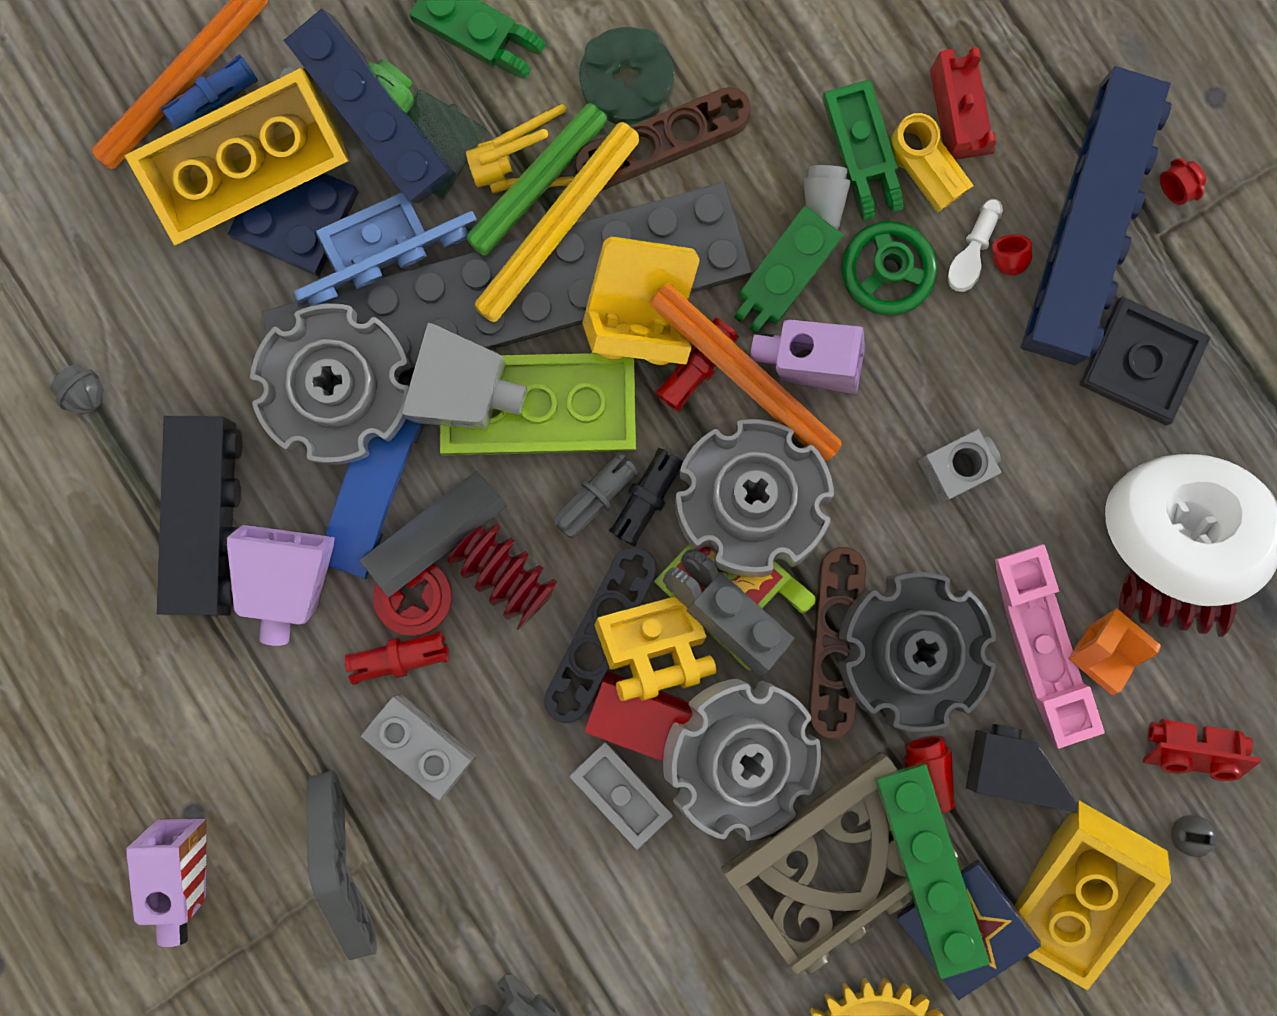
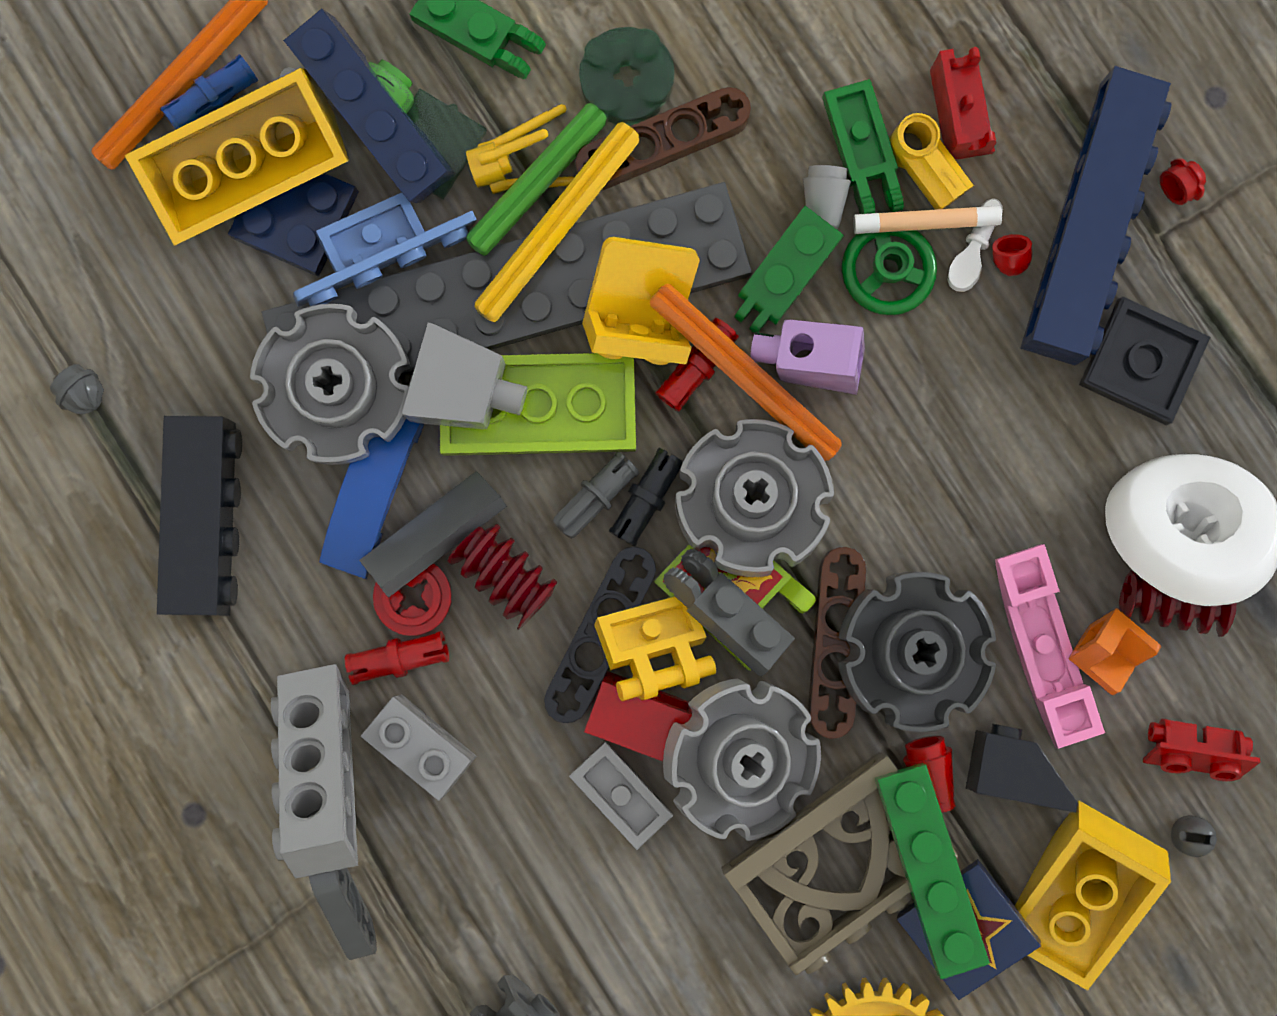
(168, 877): lavender torso -> none
(277, 577): lavender torso -> none
(313, 732): none -> light grey brick
(927, 219): none -> light nougat bar
(940, 471): light grey brick -> none

